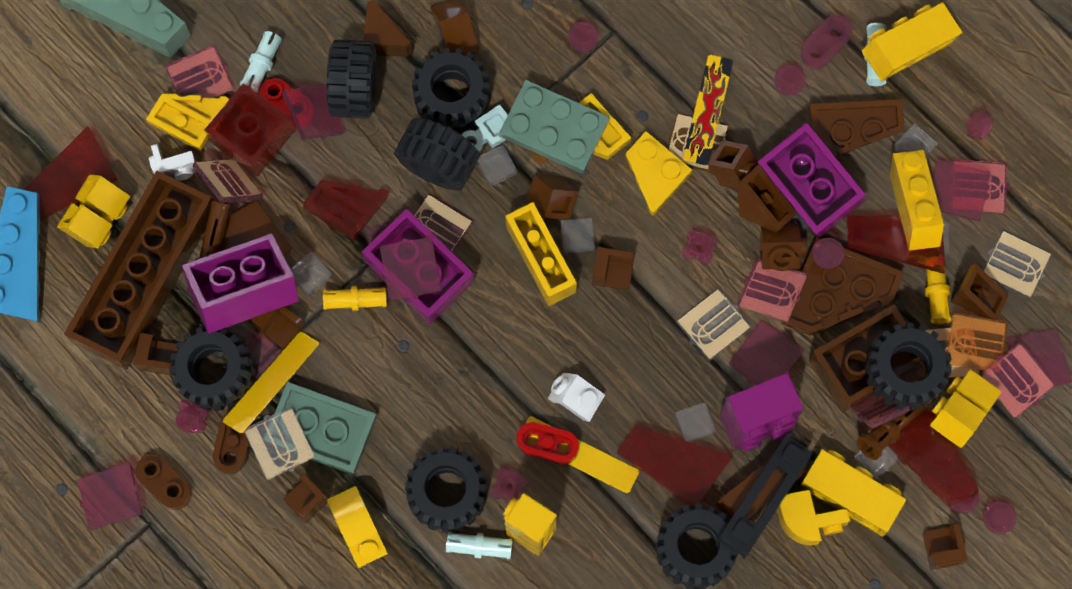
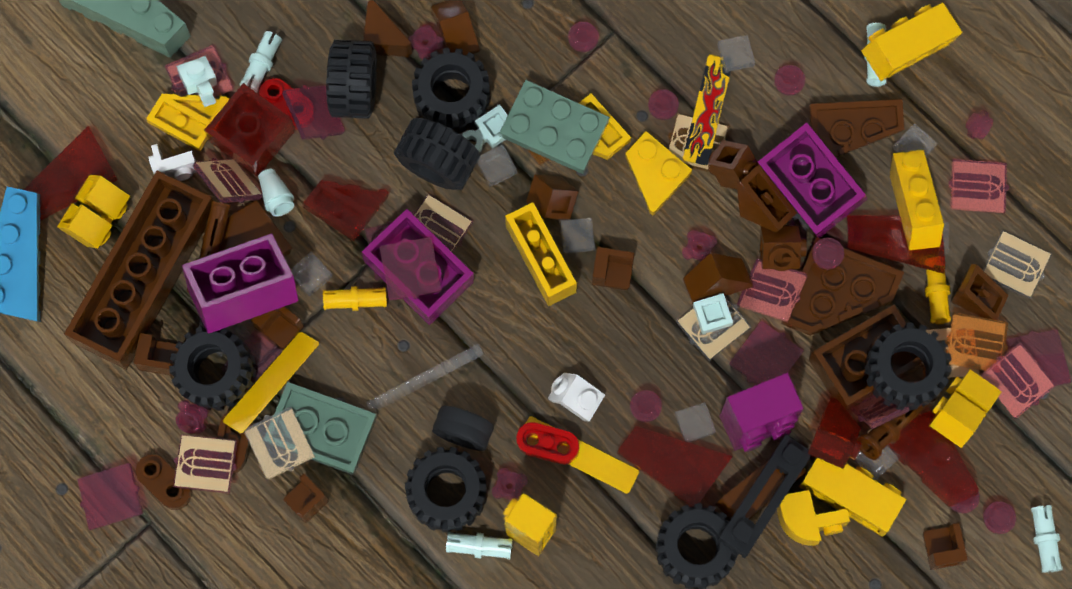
(199, 78): none -> light aqua plate
(205, 464): none -> piece
(275, 193): none -> light aqua cone
(356, 526): yellow brick -> none
(424, 378): none -> clear bar
(425, 33): none -> clear pink plate
(463, 428): none -> black tyre
(645, 406): none -> clear pink plate
(663, 104): none -> clear pink plate
(712, 313): none -> light aqua plate
(716, 276): none -> reddish brown slope
(736, 53): none -> clear tile
(825, 43): clear pink plate -> none
(836, 436): none -> clear red slope
(961, 189): clear pink piece -> none
(1046, 539): none -> light aqua pin

